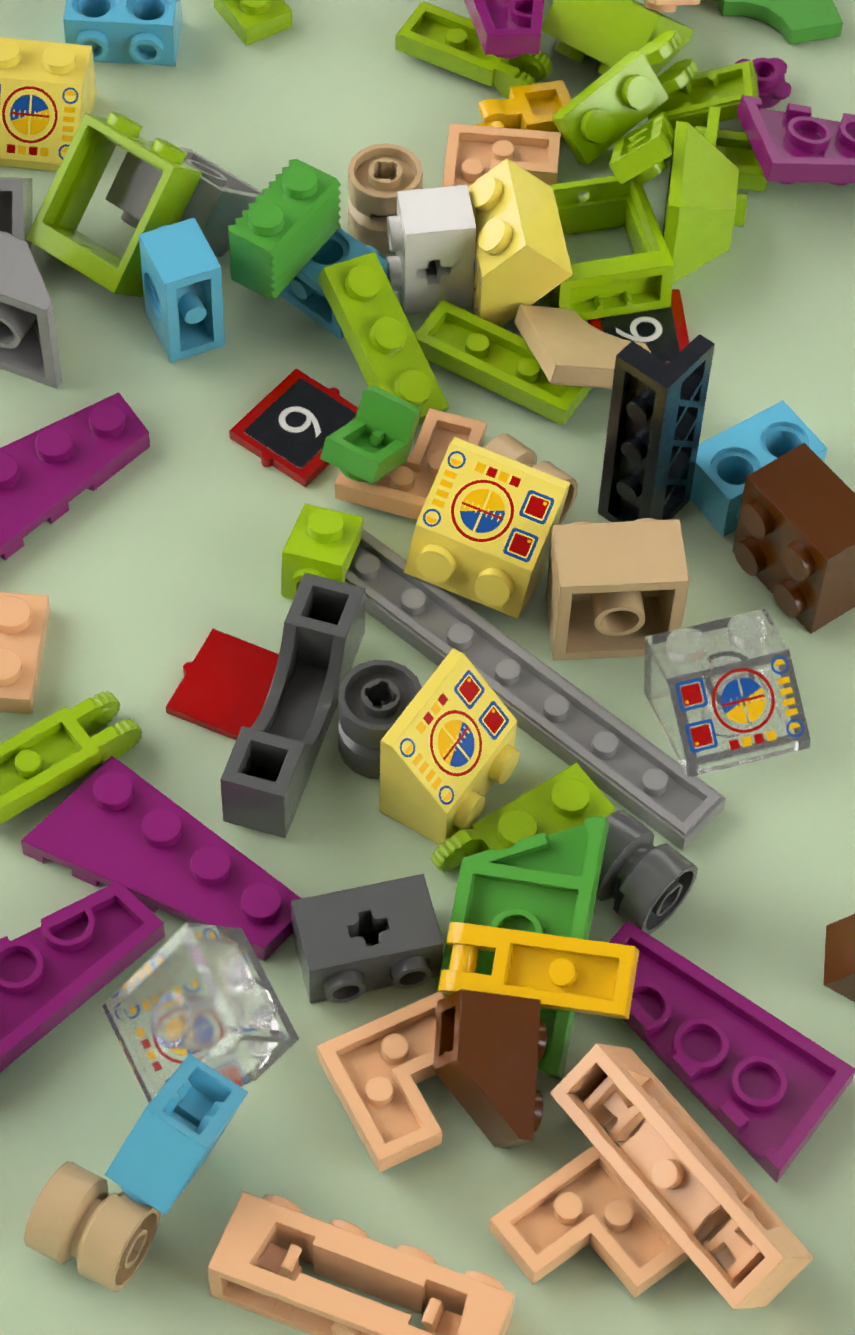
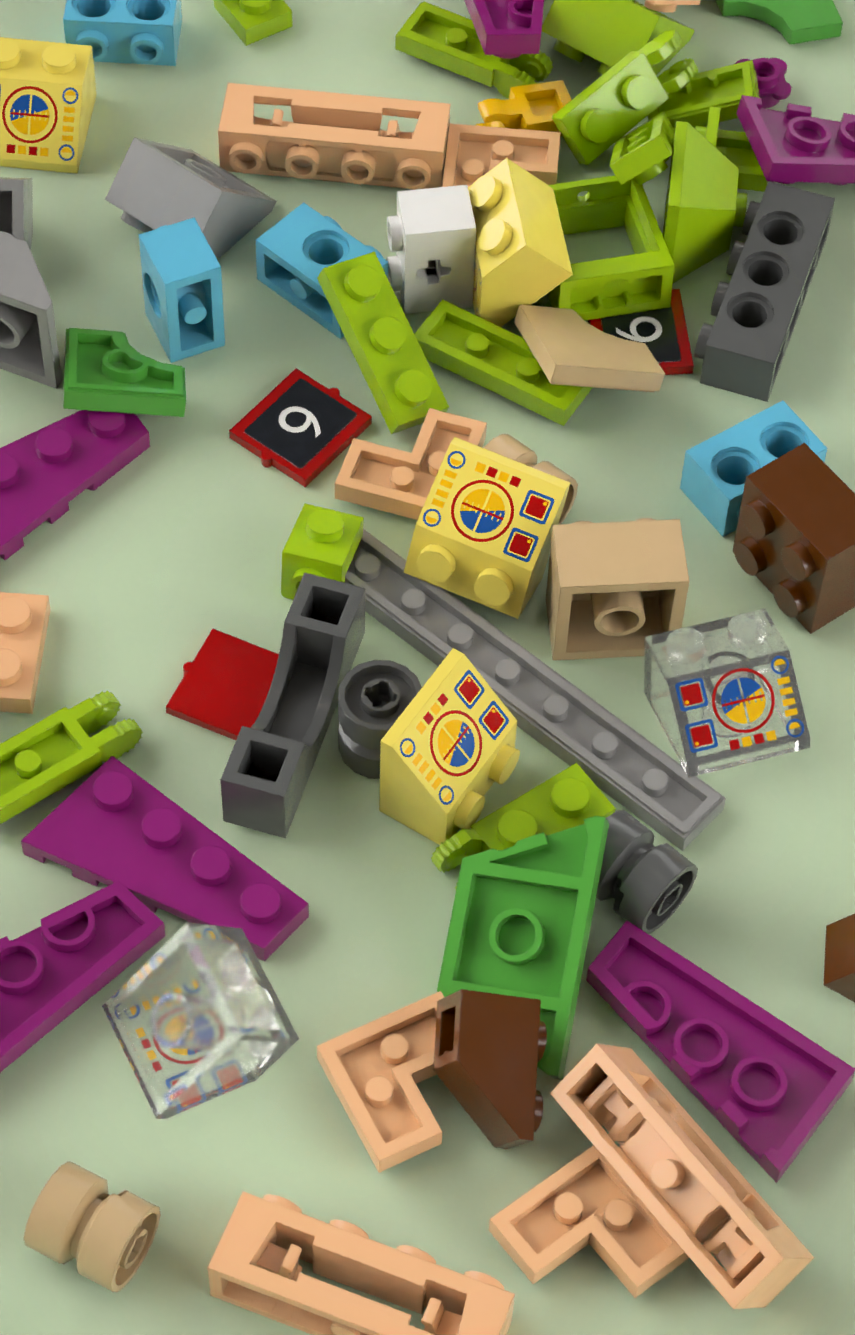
(76, 183): lime window -> none
(112, 376): none -> bright green tile
(175, 1134): medium azure brick -> none
(283, 228): bright green brick -> none
(333, 137): none -> light nougat brick
(373, 185): tan wheel -> none
(375, 439): bright green bracket -> none
(390, 915): dark grey brick -> none
(545, 967): yellow plate -> none
(653, 431): black fence -> none
(765, 290): none -> dark grey brick

